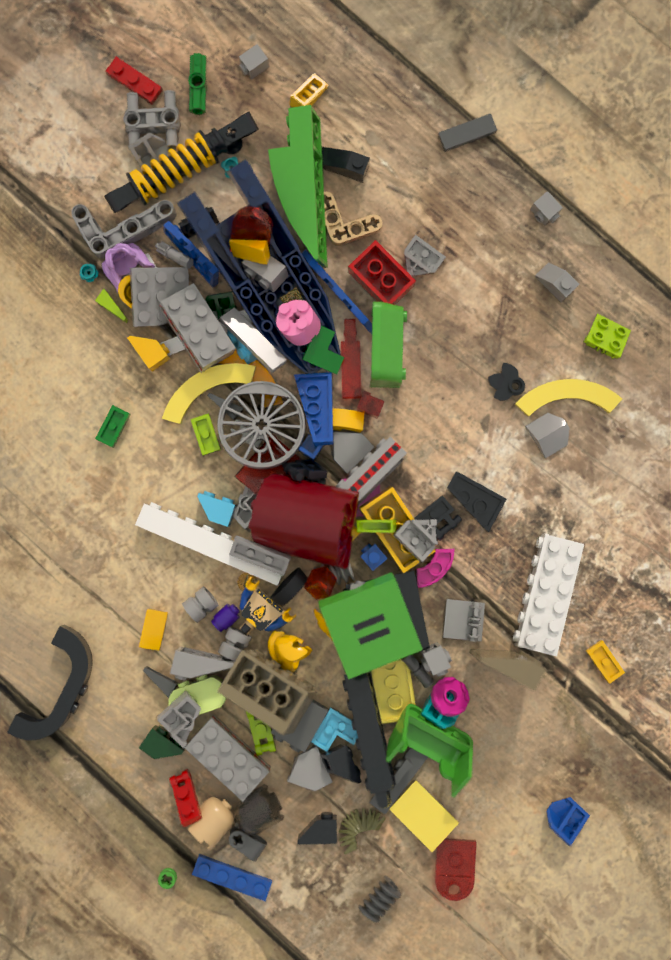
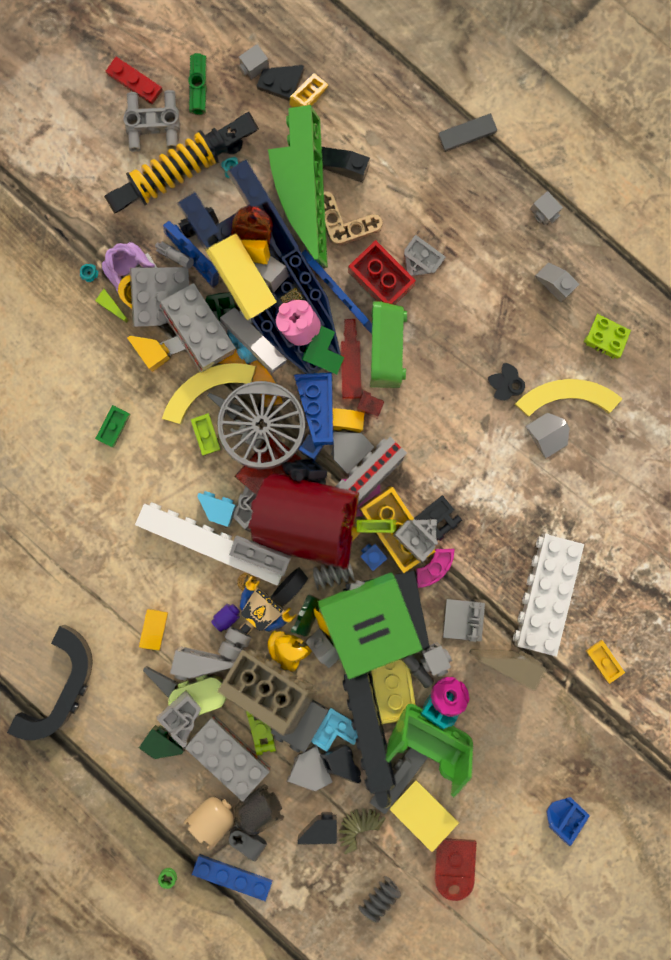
(147, 223): light grey beam -> none
(148, 148): light grey slope -> none
(186, 798): red plate -> none
(200, 604): light grey wheel -> none
(241, 276): none -> light yellow tile
(280, 80): none -> black wing
(306, 616): none -> dark green slope
(320, 583): clear red panel -> none
(323, 648): none -> light grey brick
(476, 499): black wing -> none

